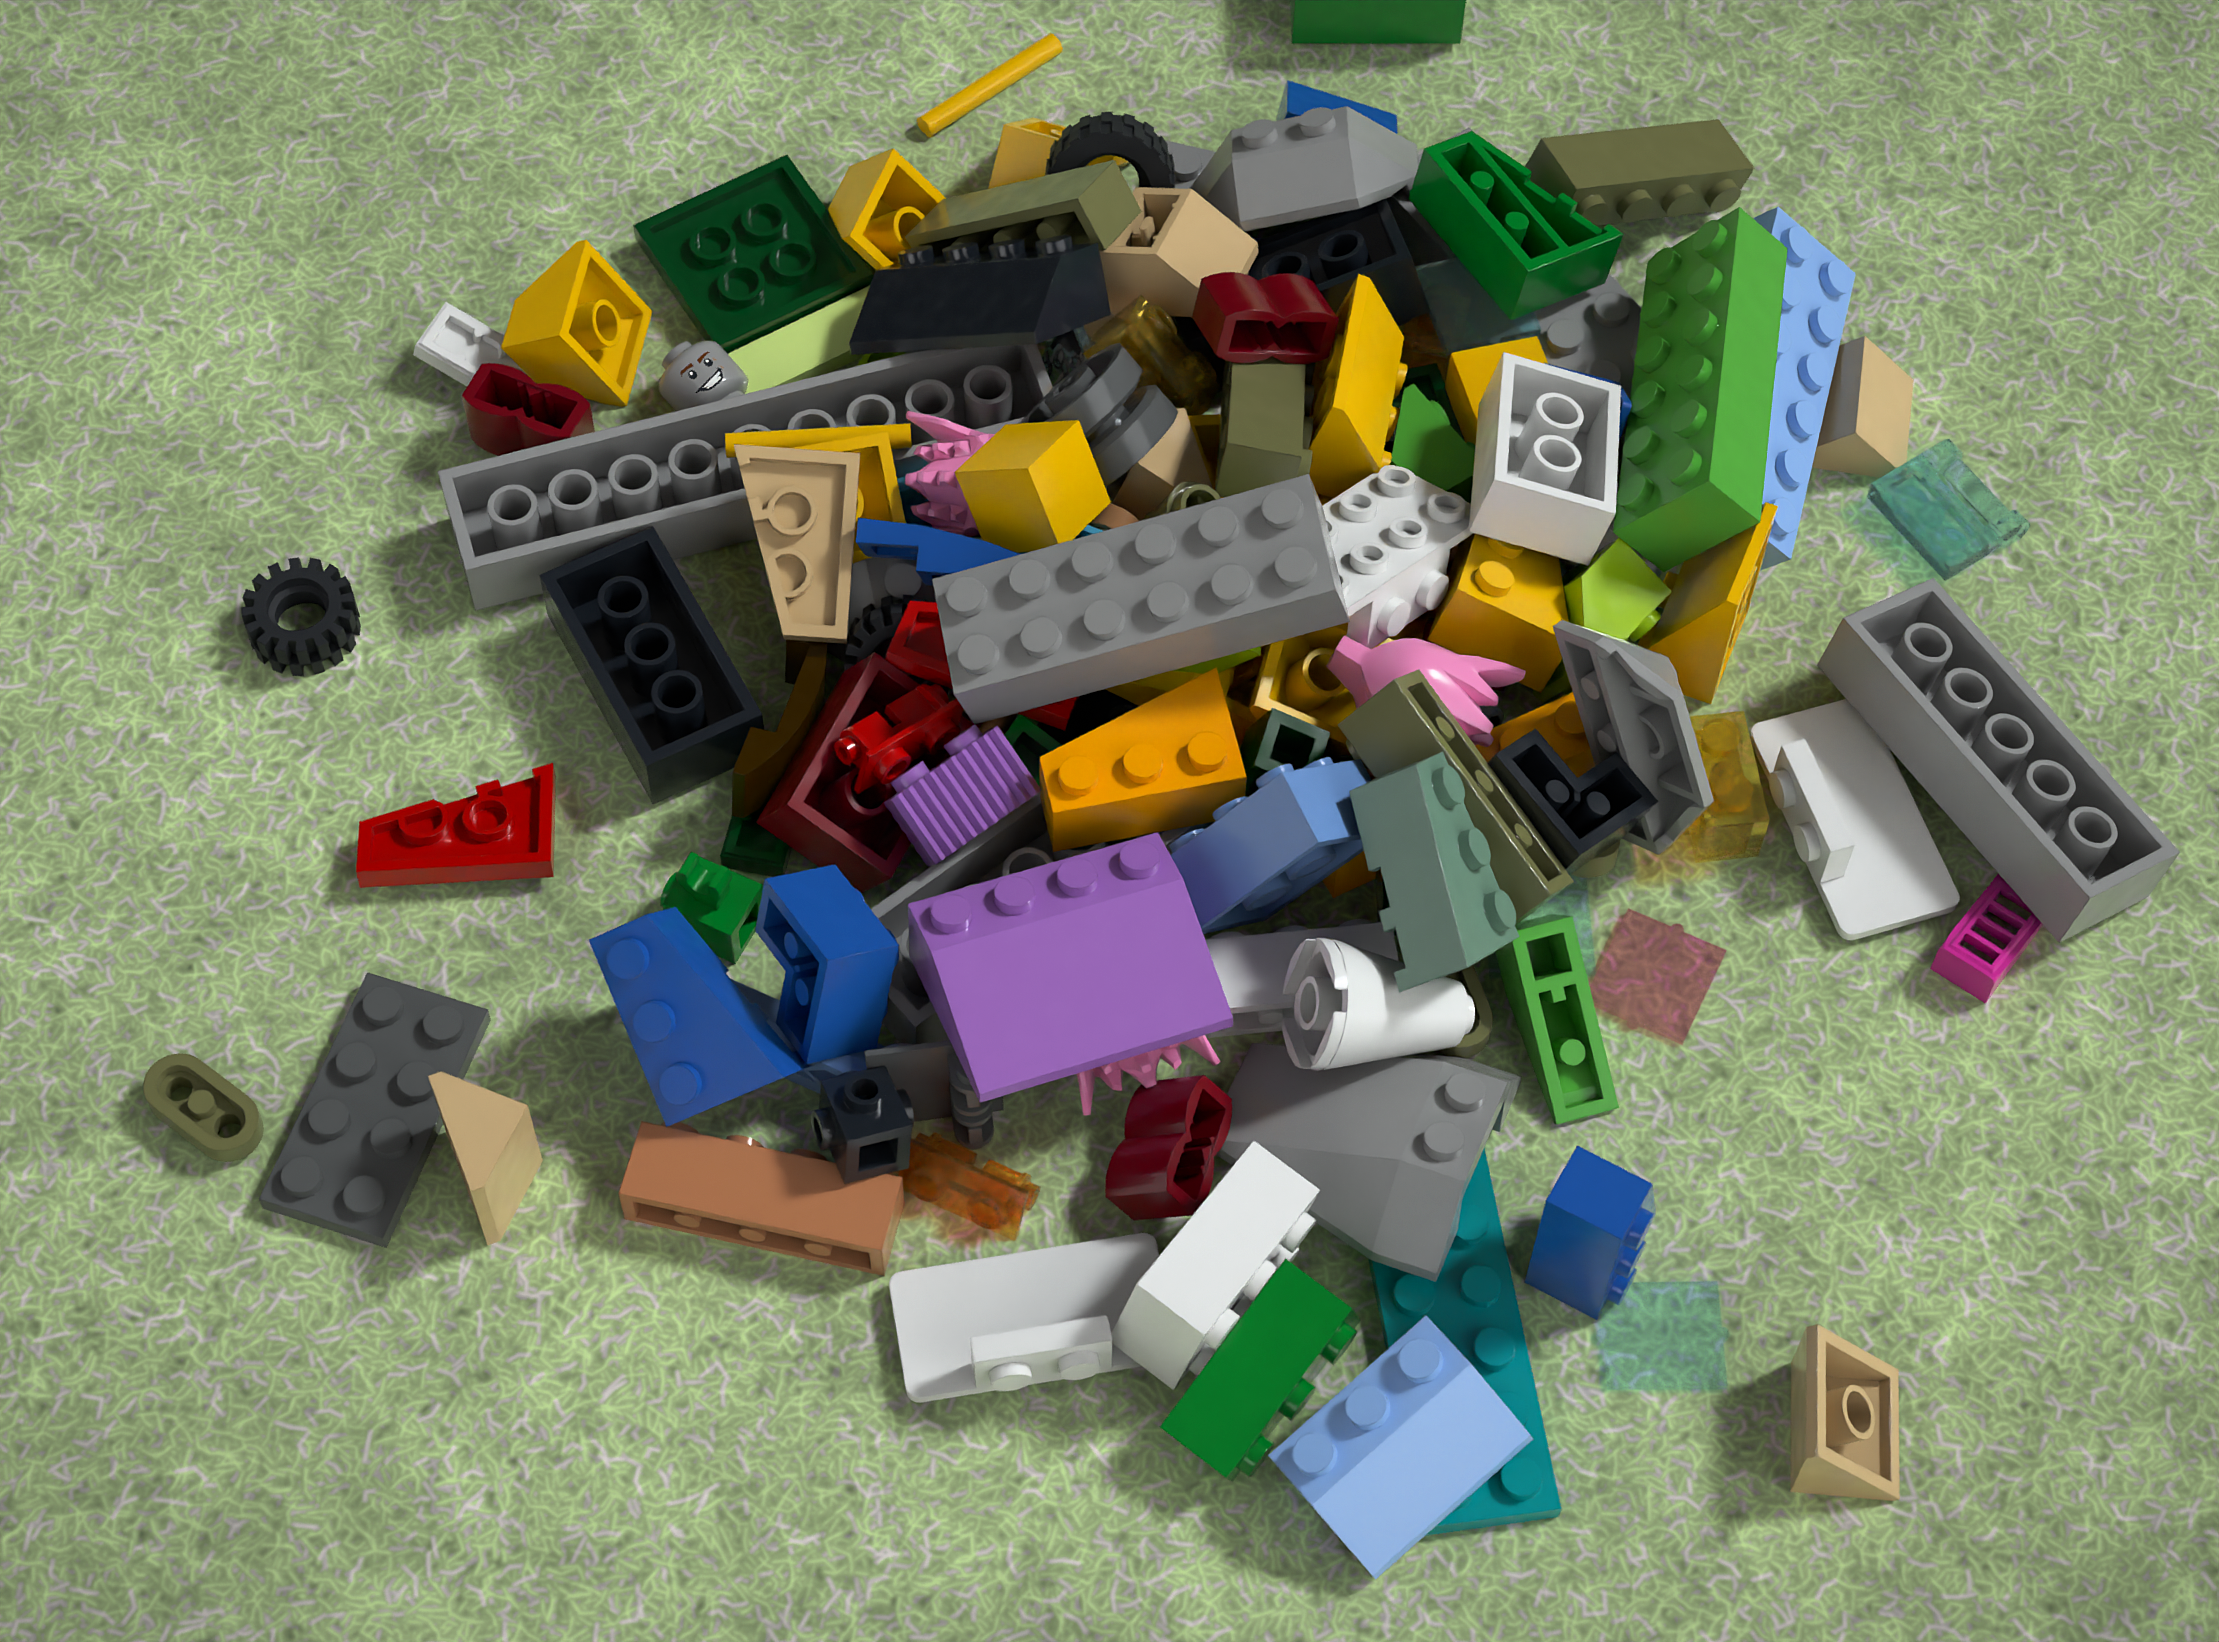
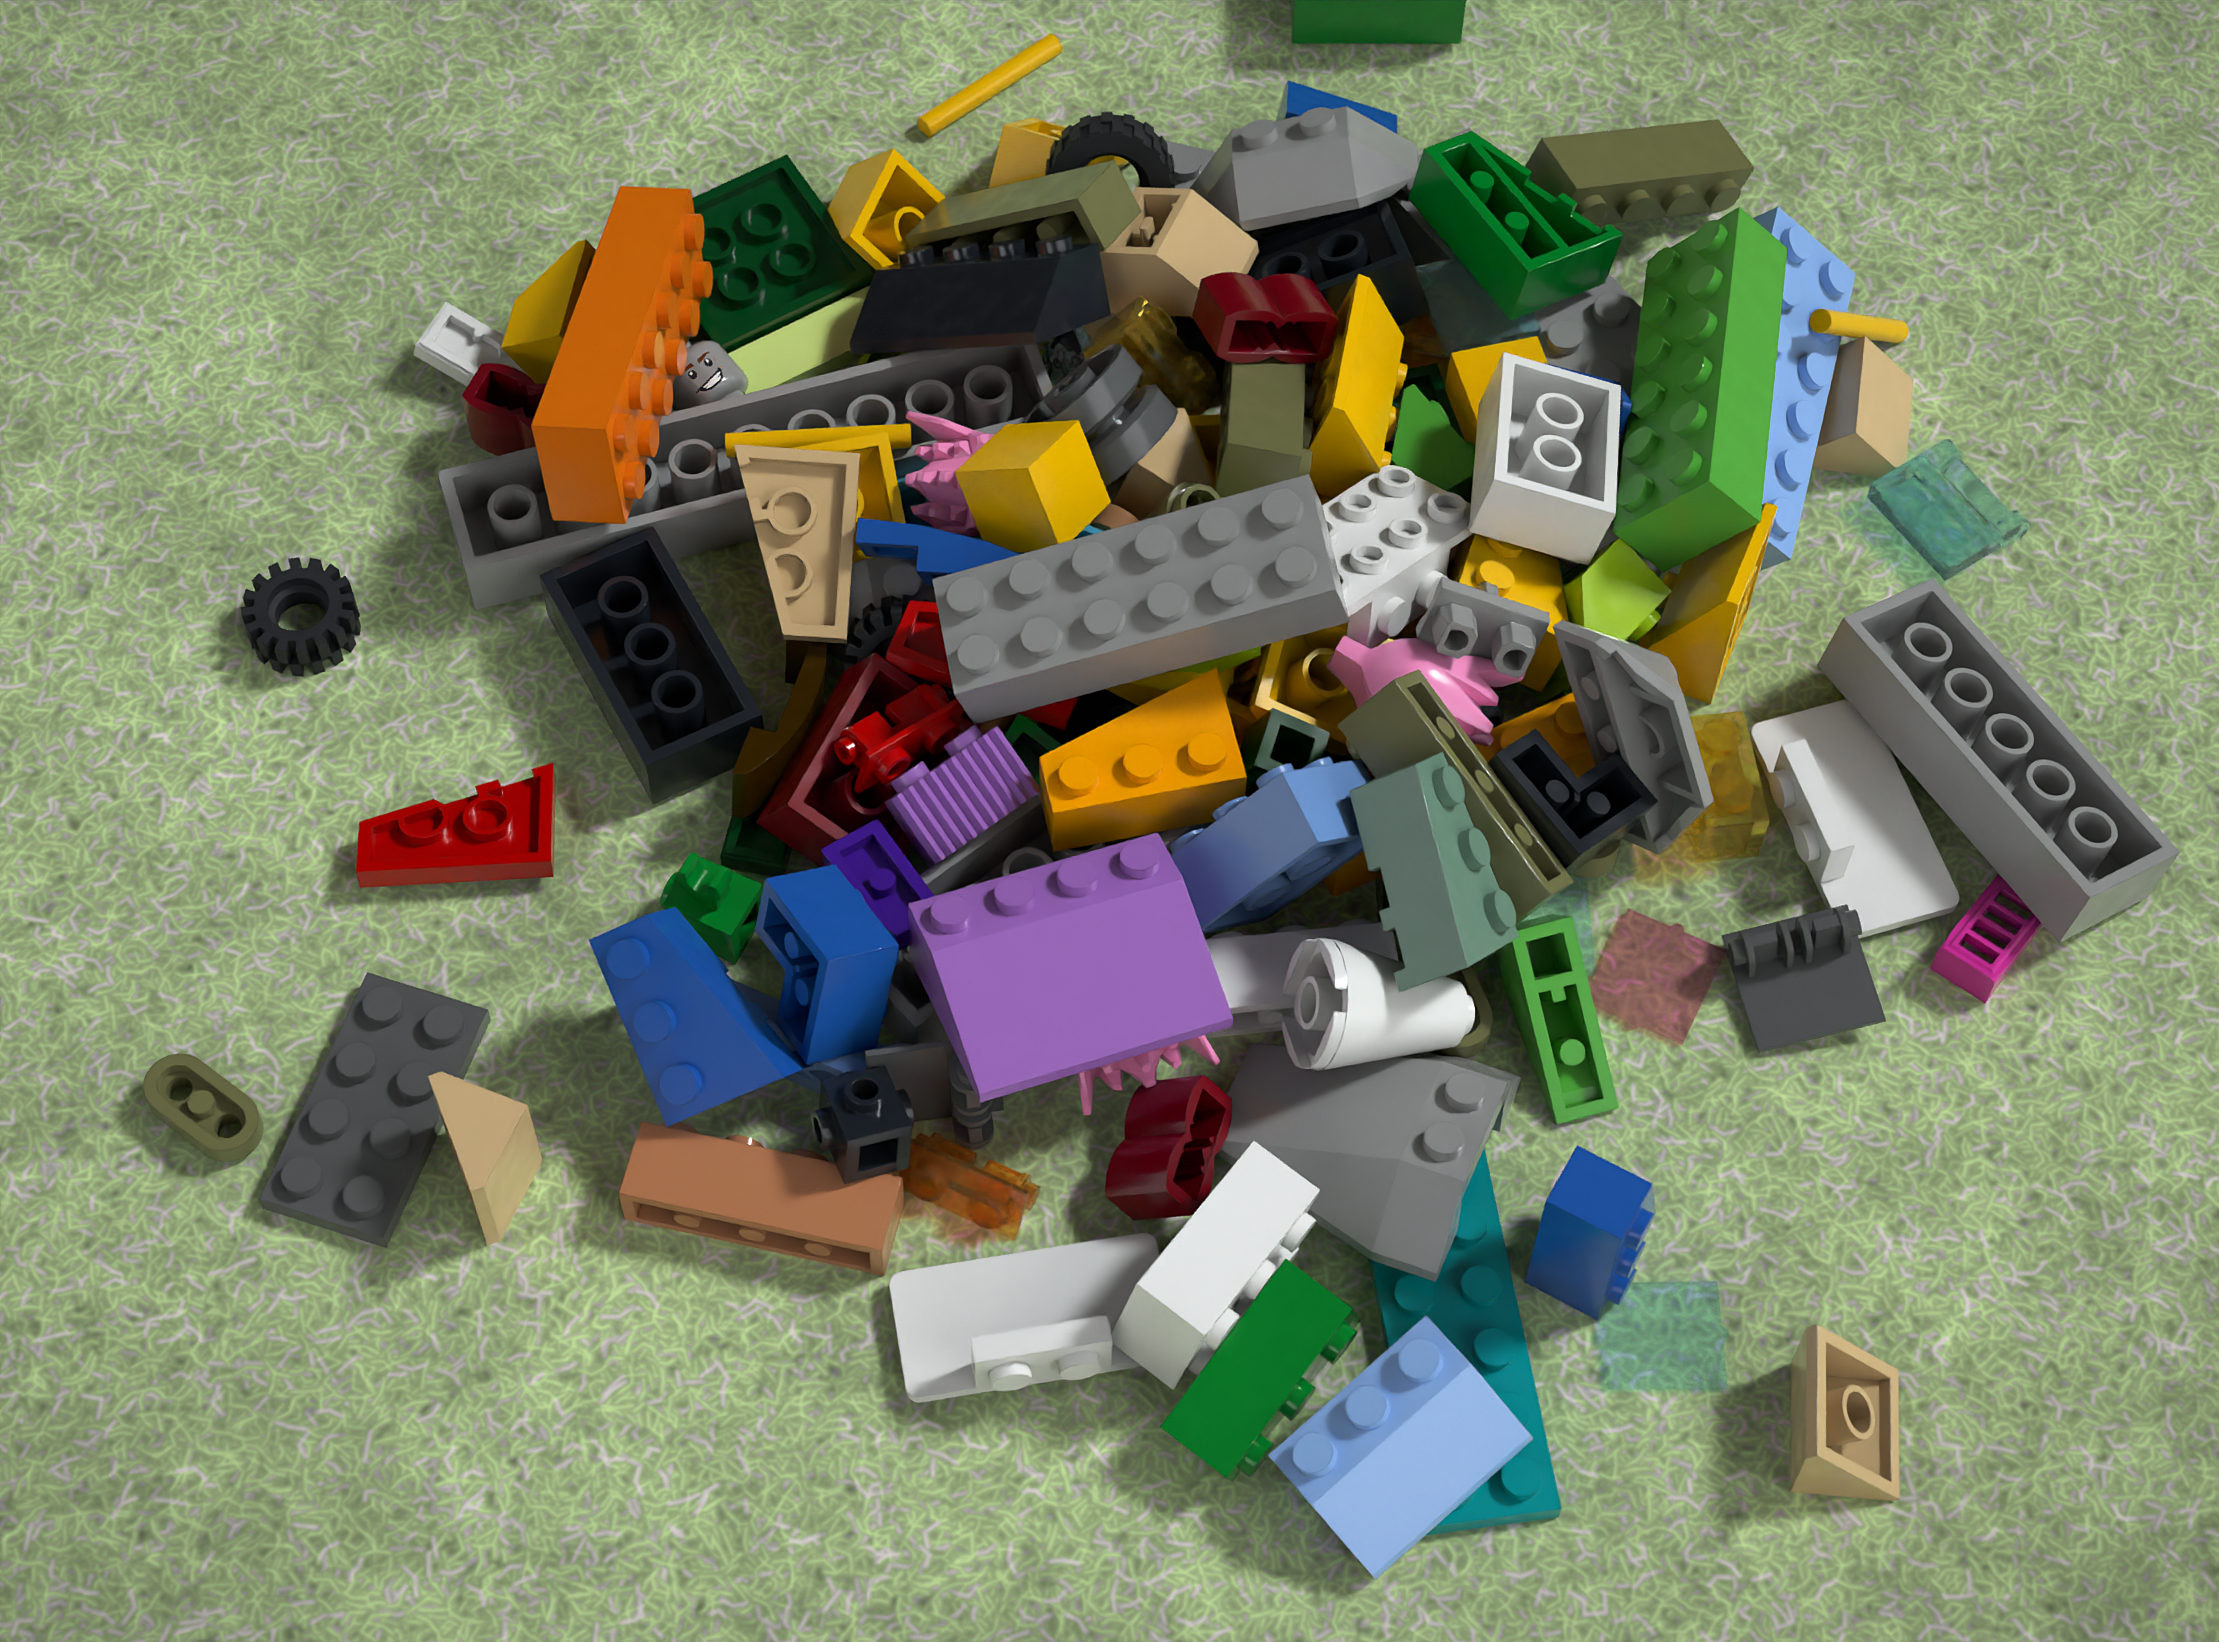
(622, 355): none -> orange brick
(881, 875): none -> dark purple plate
(1483, 625): none -> light grey hips
(1803, 978): none -> dark grey hinge
(1858, 325): none -> yellow bar

